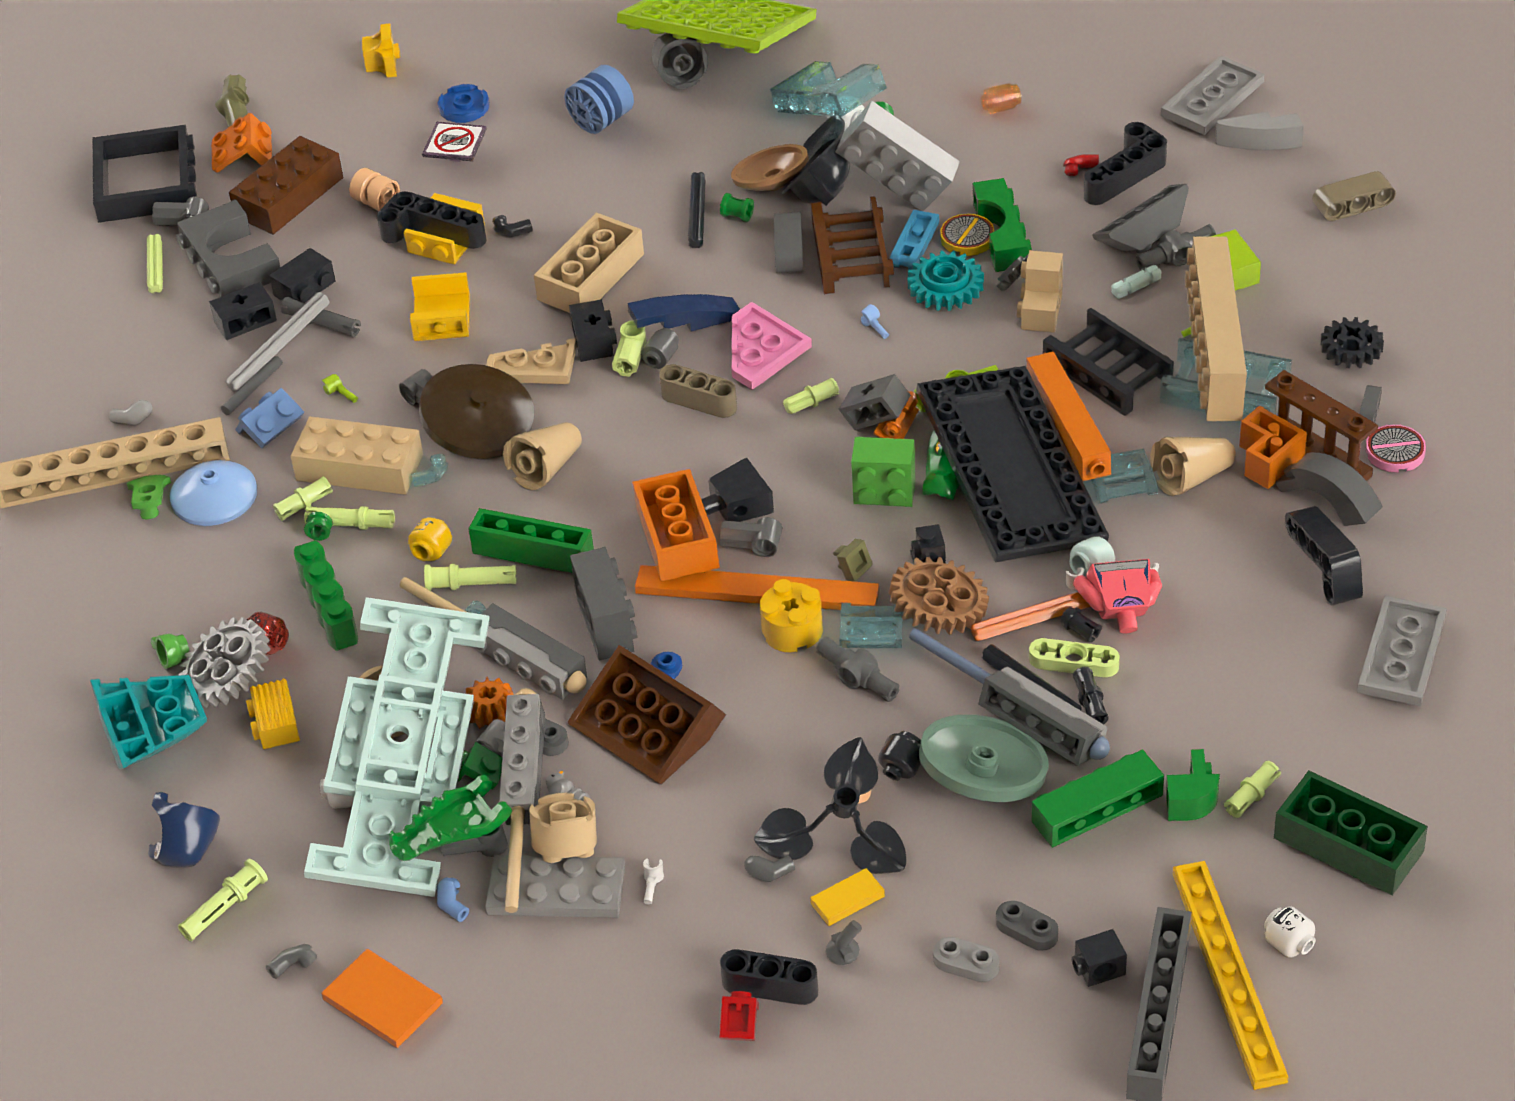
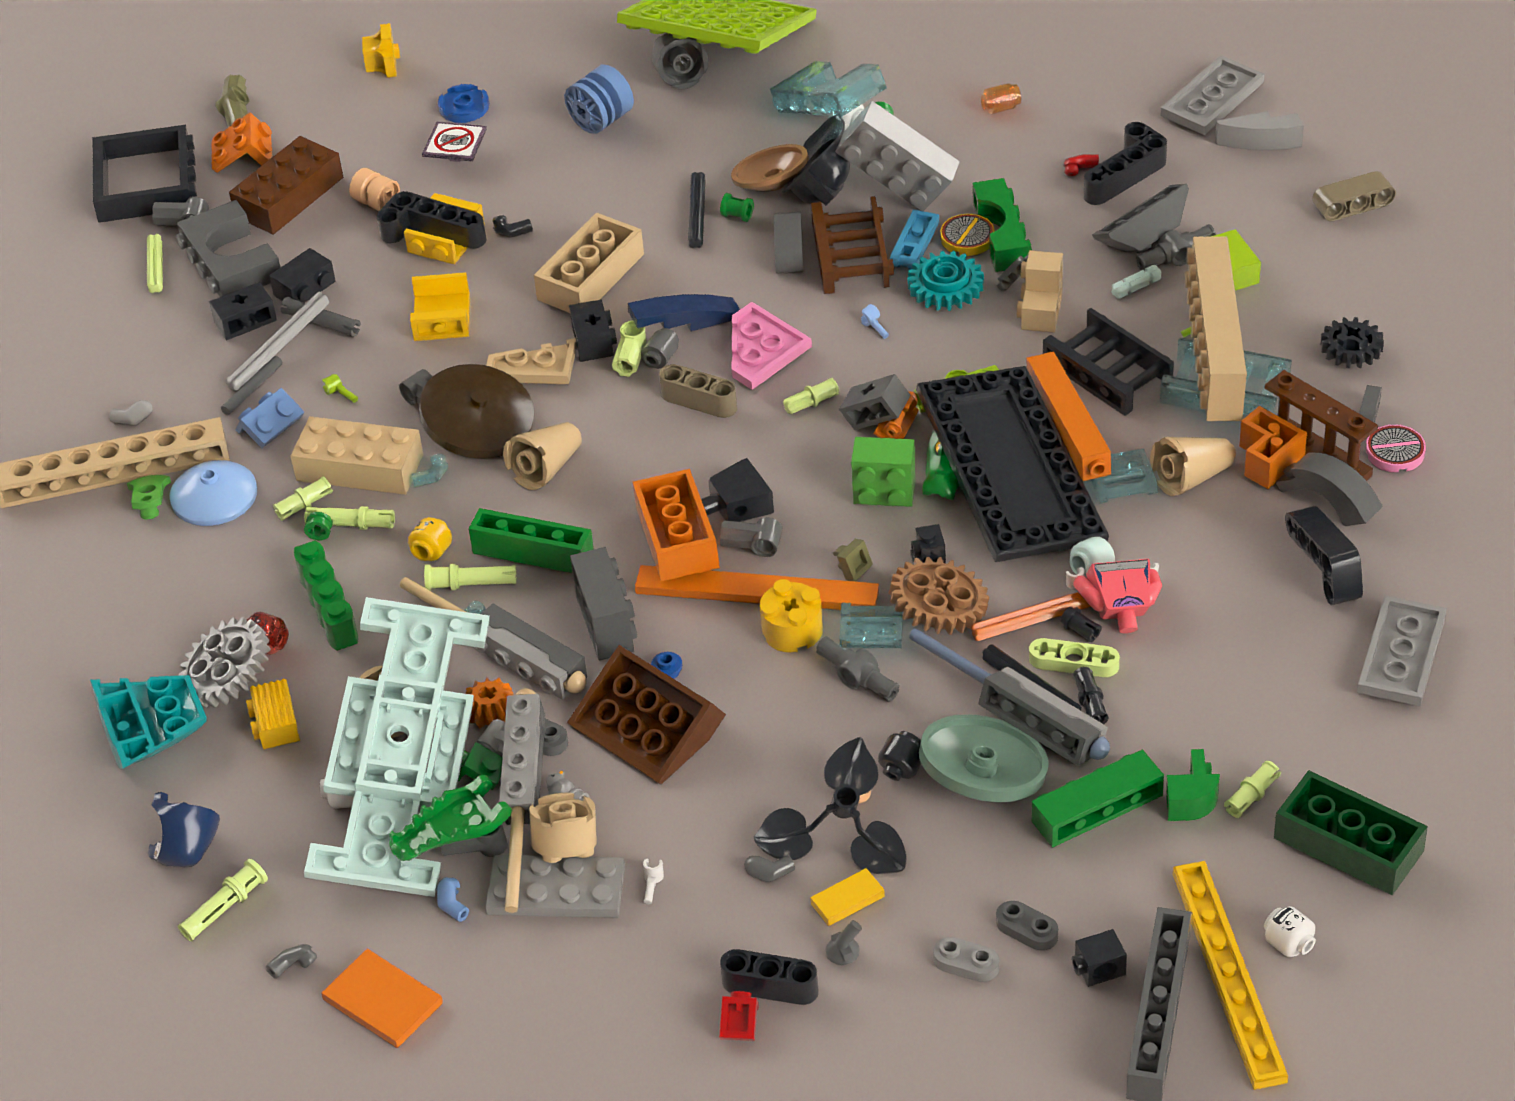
(170, 649): bright green piece -> none

